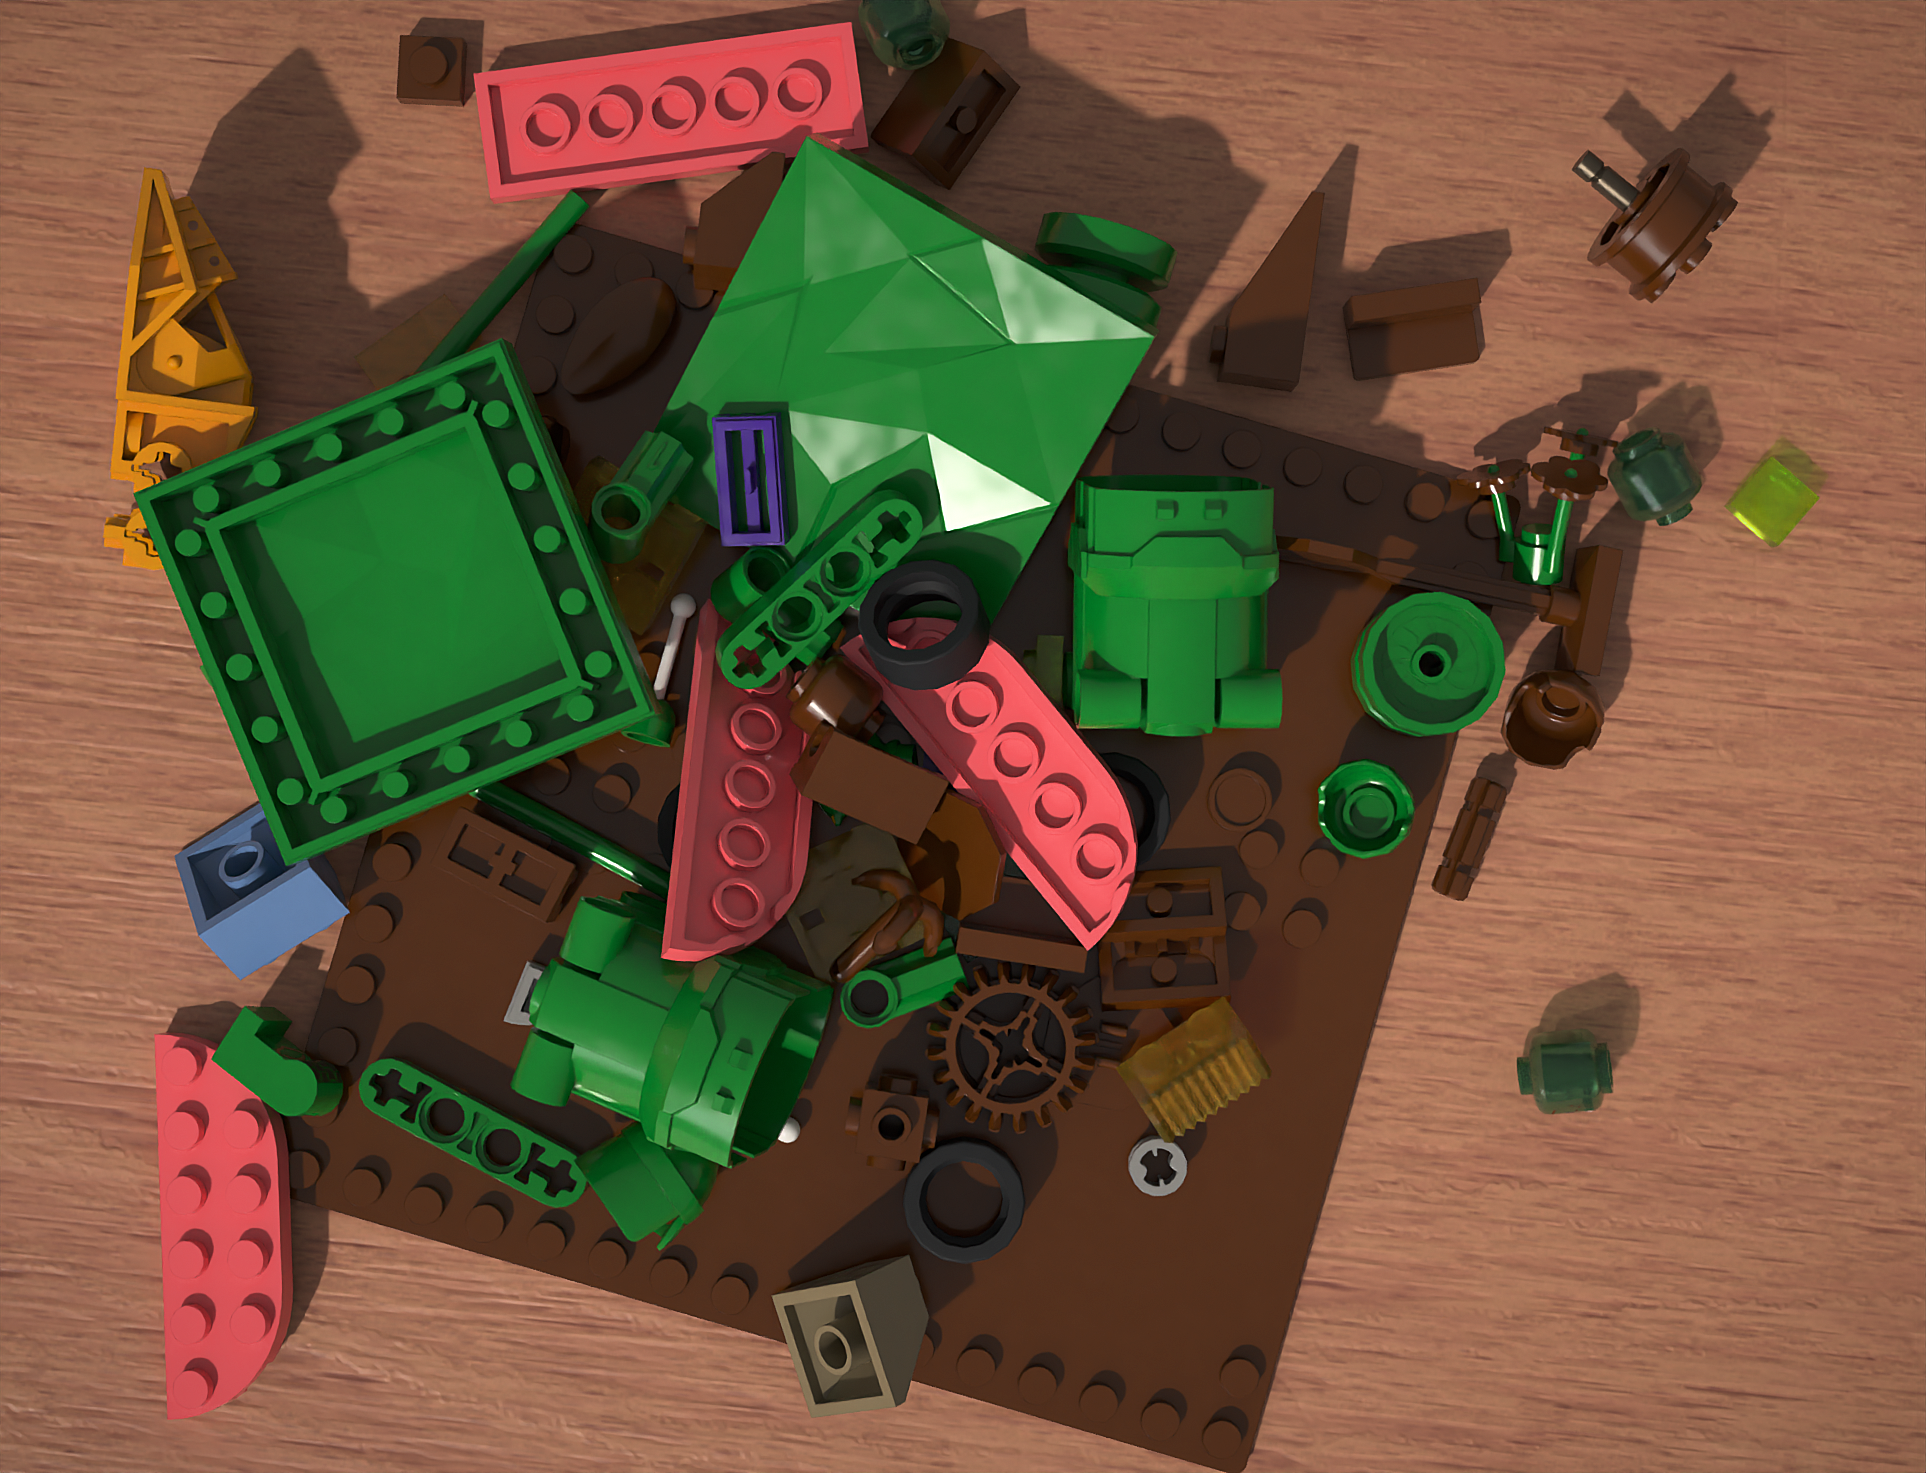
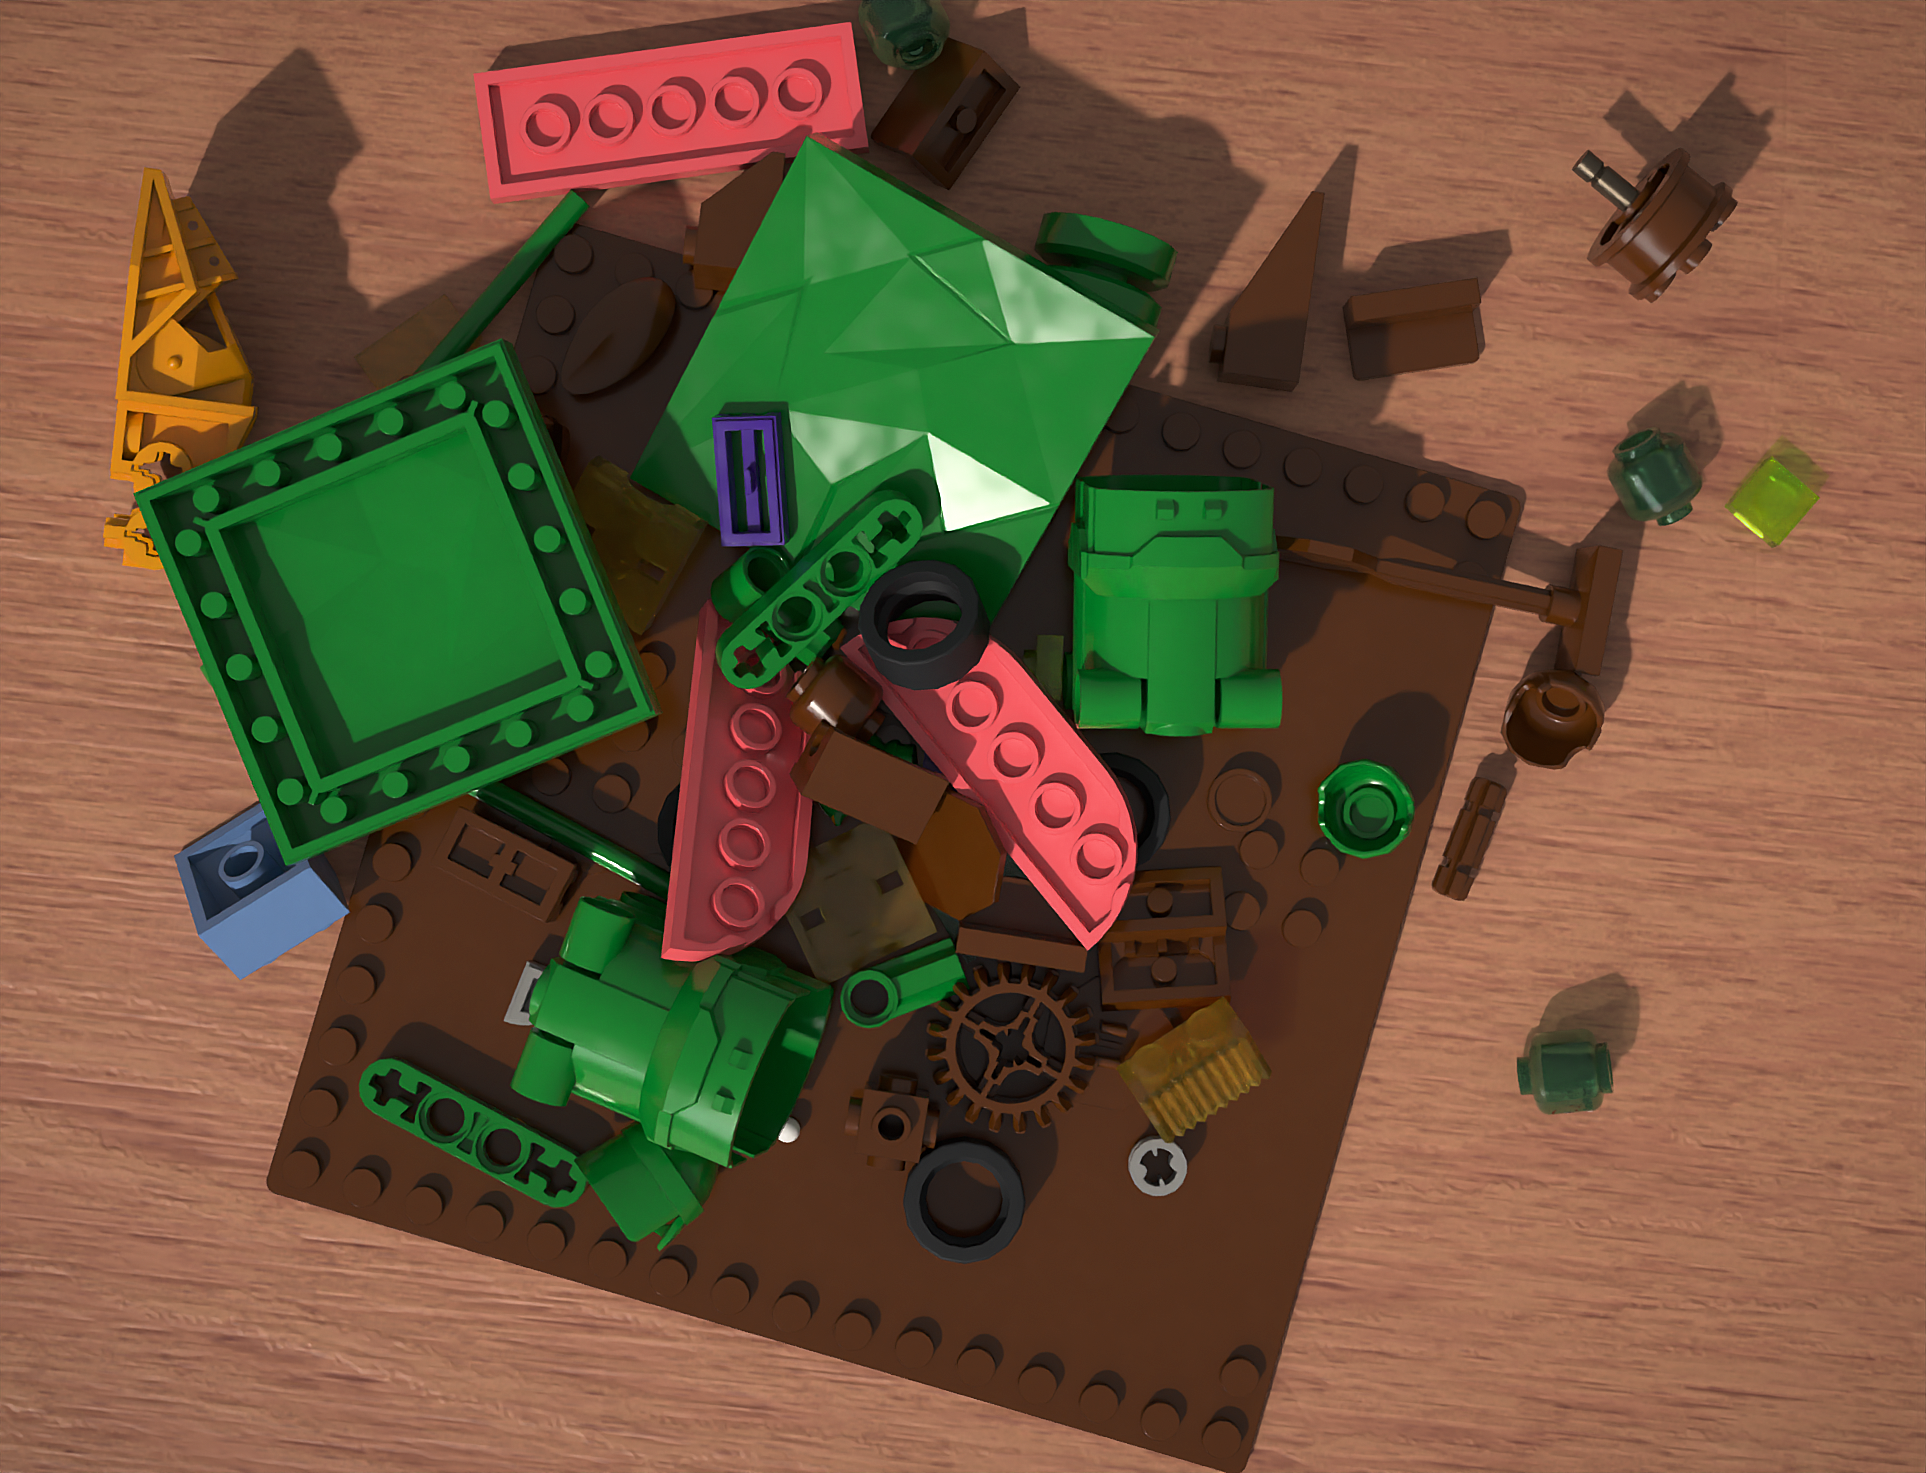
(220, 1227): coral plate -> none
(276, 1068): green leg -> none
(431, 70): reddish brown plate -> none
(638, 495): green piece -> none
(660, 729): hinge -> none
(855, 1335): dark tan slope -> none
(891, 926): reddish brown piece -> none
(1465, 671): green wheel -> none
(1541, 547): plant -> none

